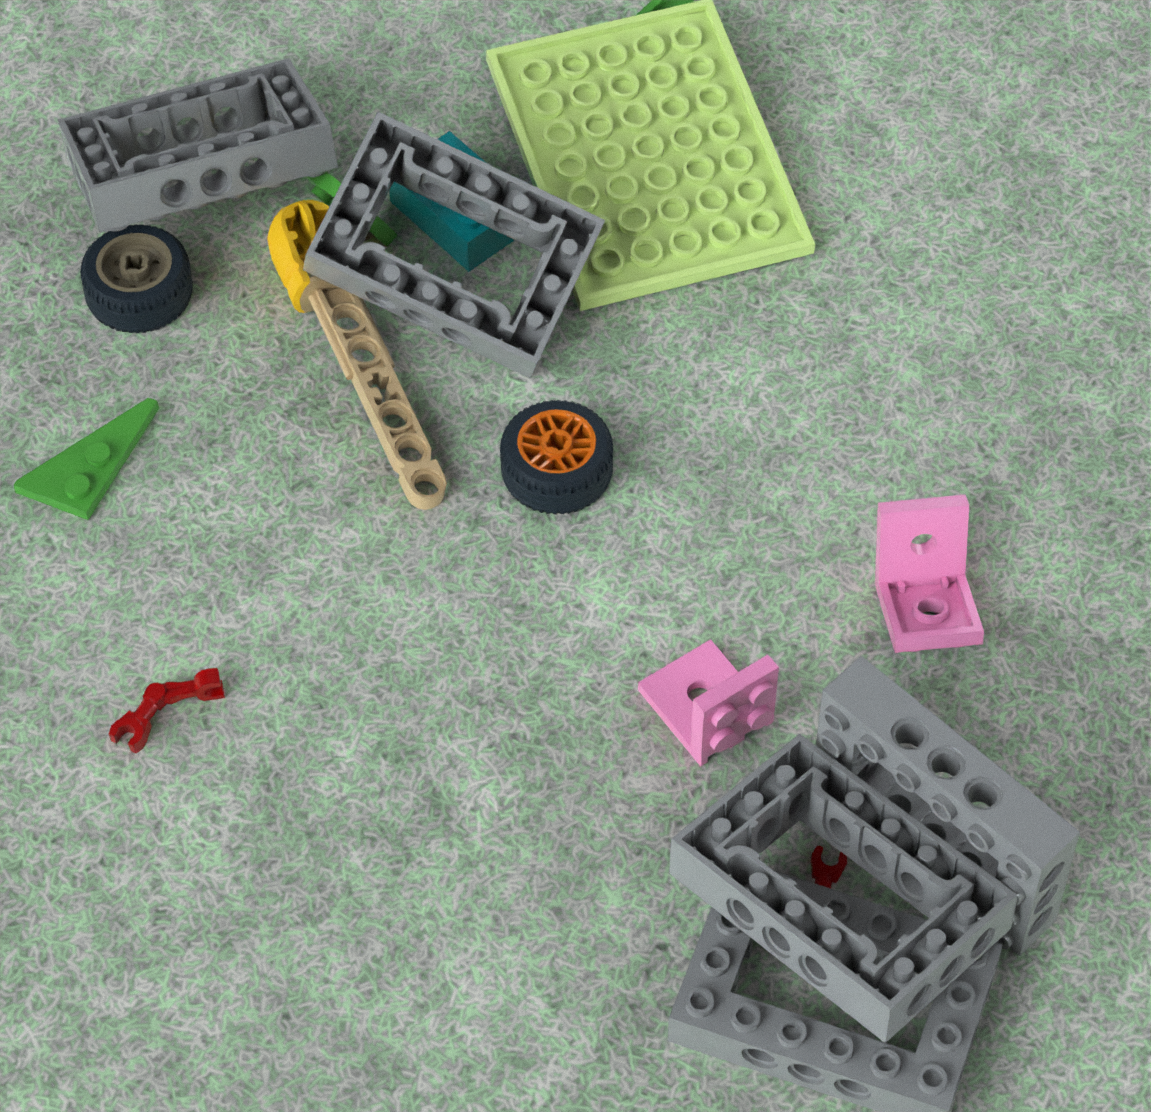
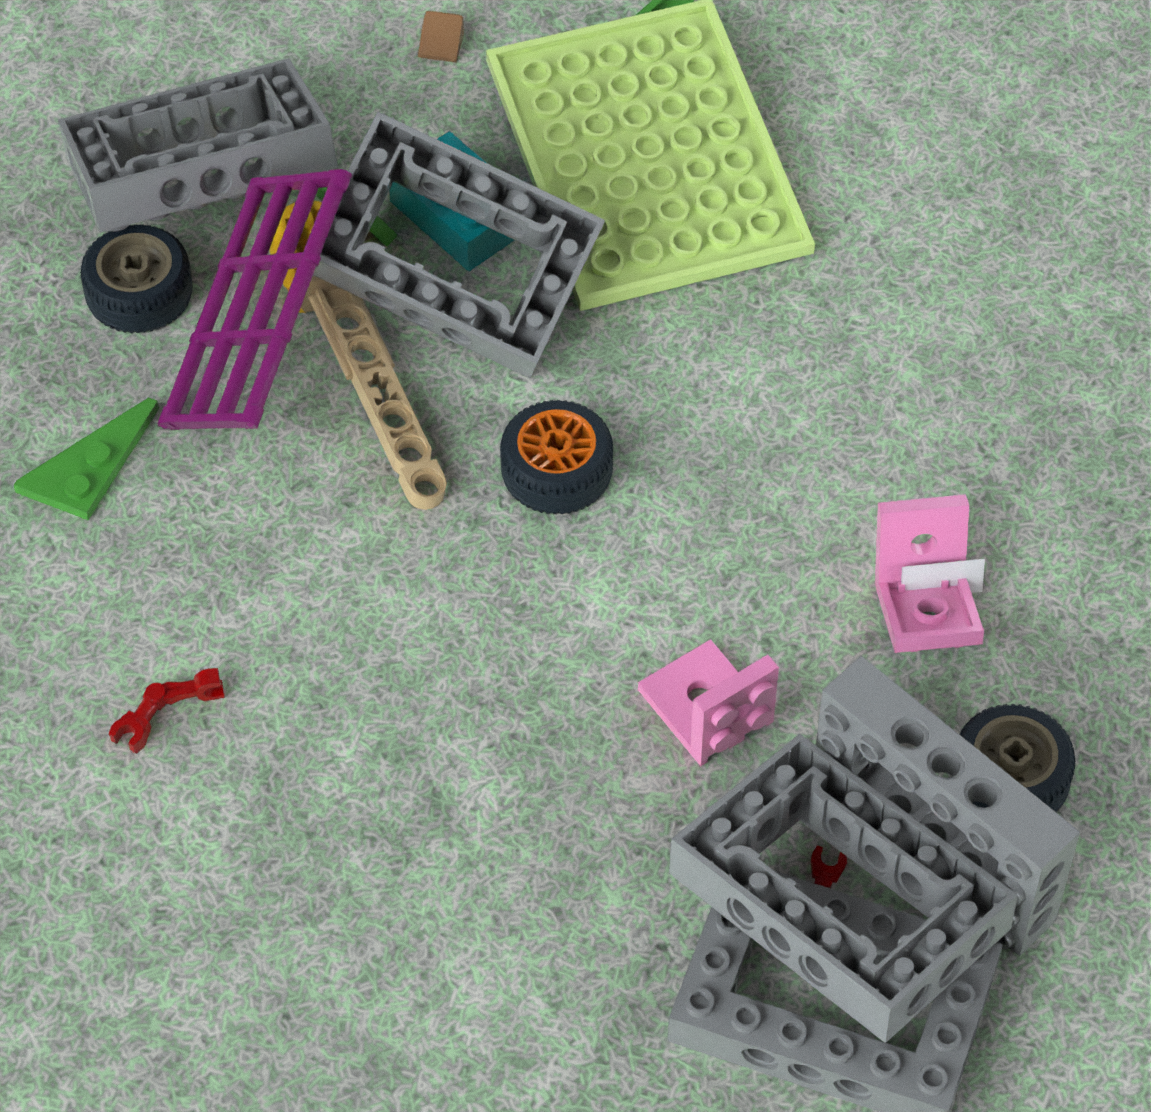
(256, 334): none -> magenta door
(441, 36): none -> medium nougat slope
(933, 574): none -> white sticker
(1027, 748): none -> wheel

